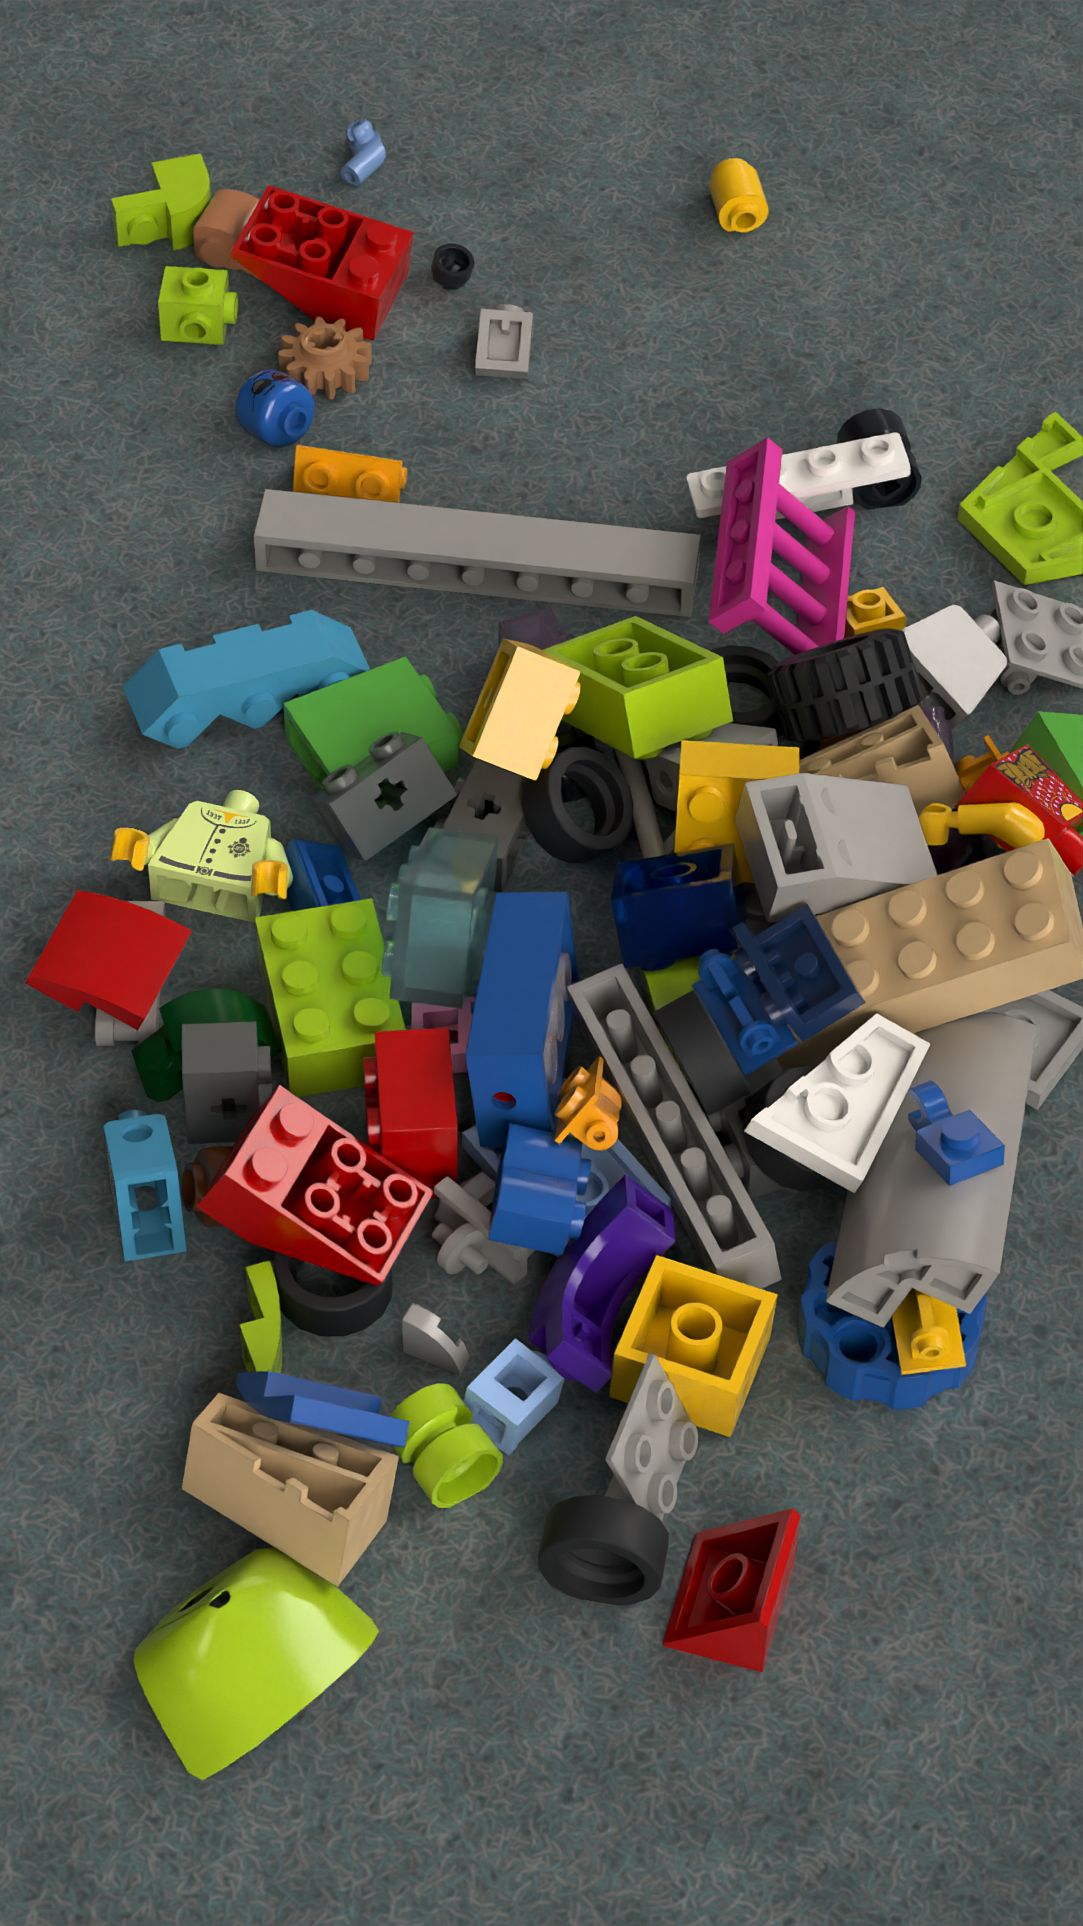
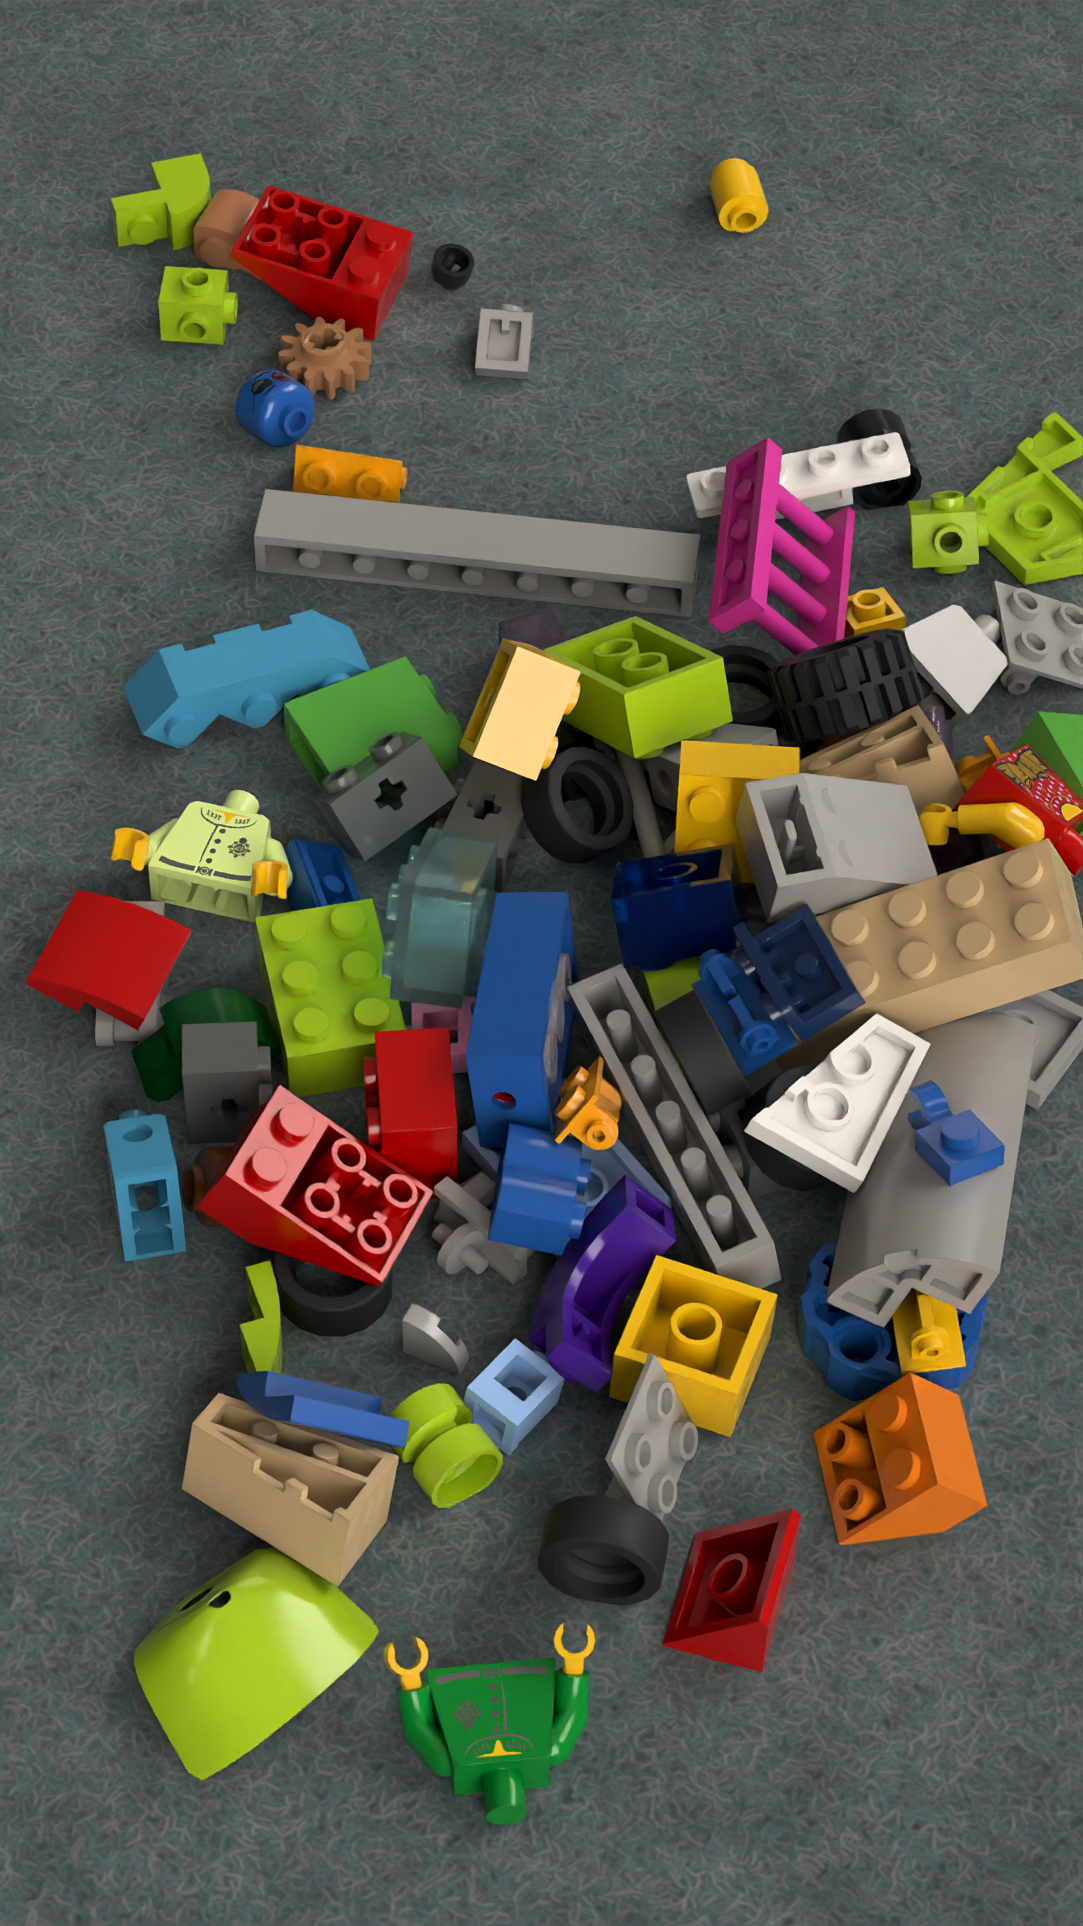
(366, 150): medium blue arm -> none
(495, 1722): none -> green torso
(900, 1464): none -> orange slope
(929, 527): none -> lime brick

